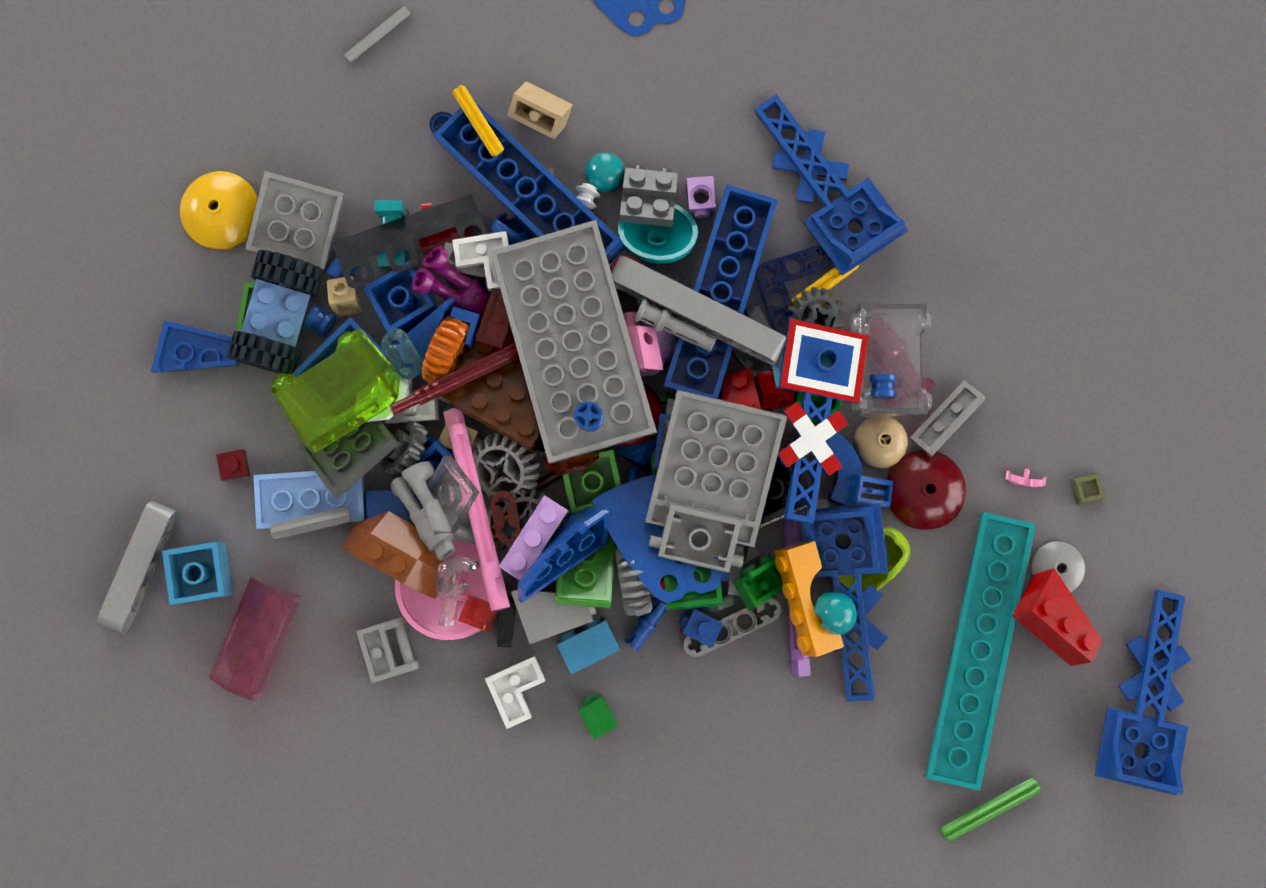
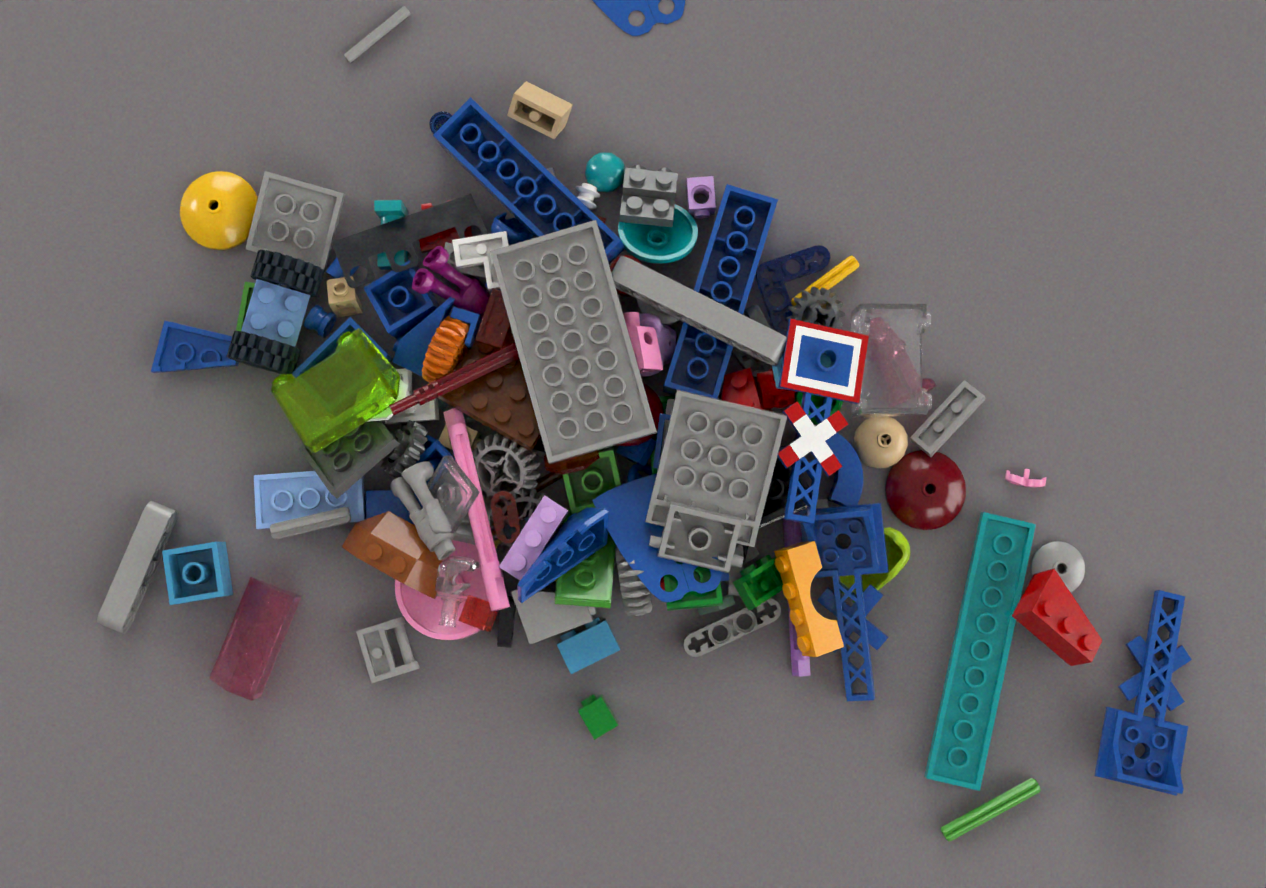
(233, 465): dark red plate -> none
(402, 354): clear light blue beam -> none
(477, 120): yellow axle -> none
(508, 688): white plate -> none
(584, 410): blue wheel -> none
(646, 624): blue pin -> none
(664, 321): light grey pin -> none
(700, 626): blue bracket -> none
(836, 612): teal hair -> none
(858, 489): blue tile -> none
(859, 204): blue piece -> none
(883, 386): blue wheel -> none
(1088, 488): olive tile -> none

